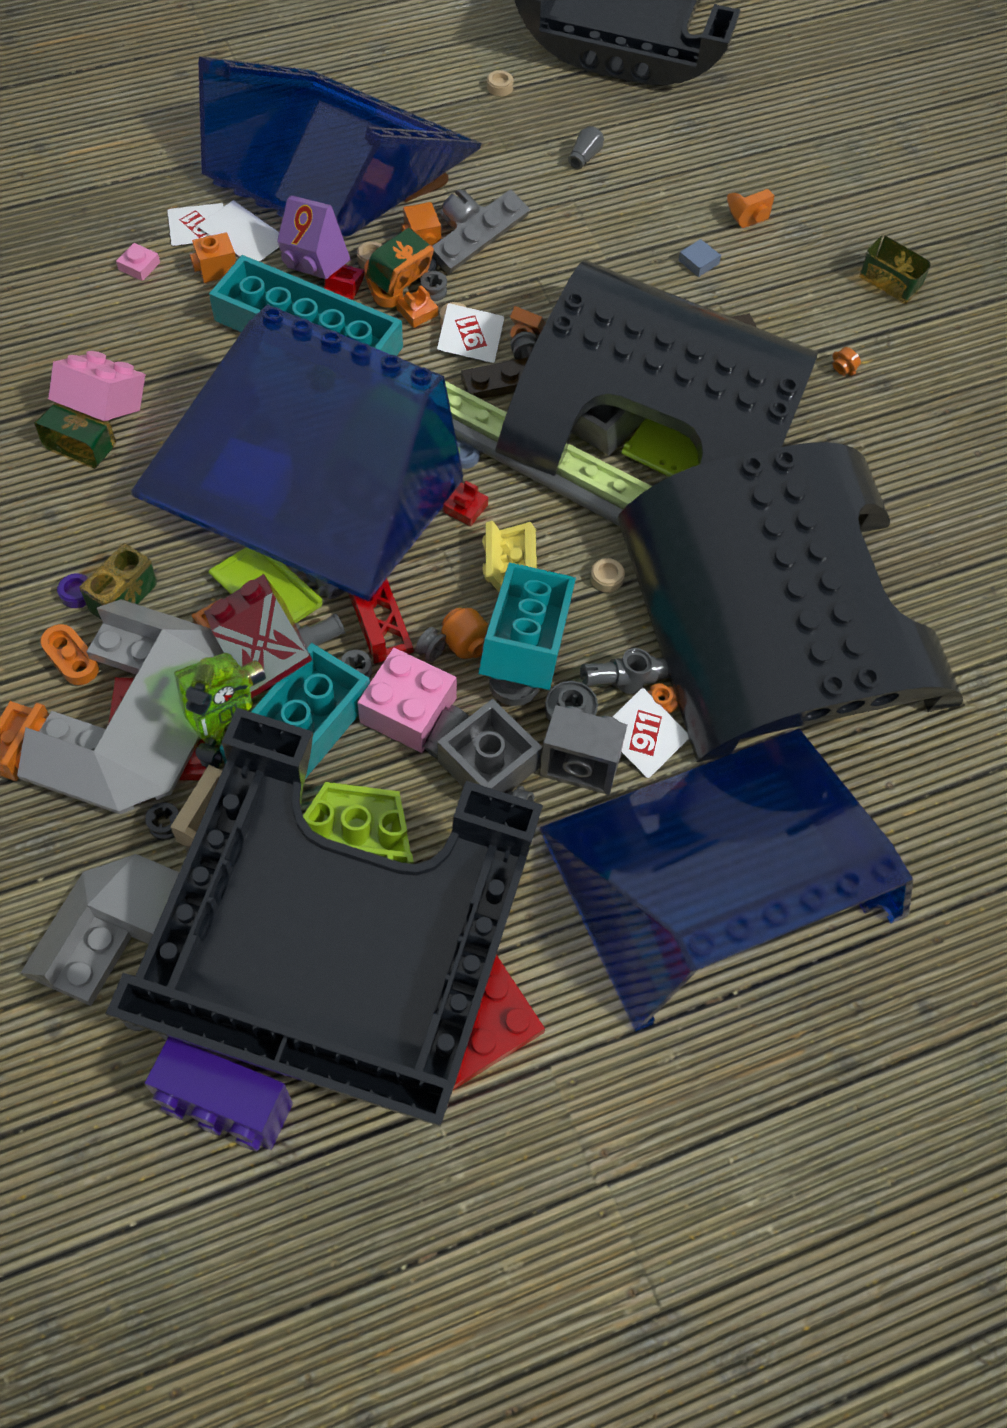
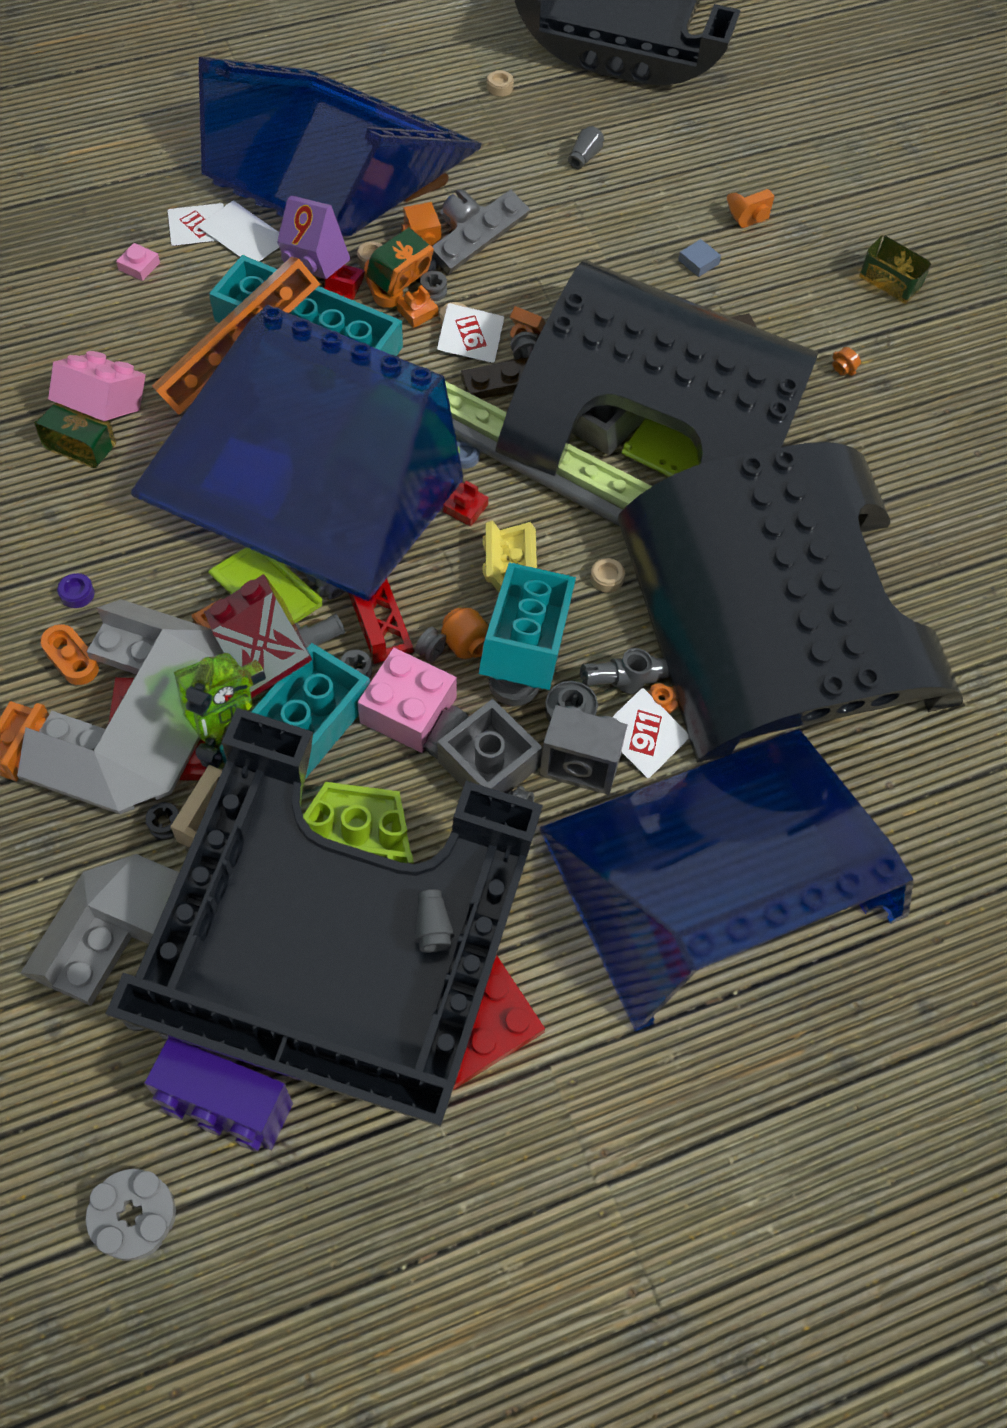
(135, 590): clear yellow piece -> none
(151, 1227): none -> light grey plate
(213, 256): orange brick -> none
(283, 290): none -> orange brick
(433, 924): none -> dark grey cone

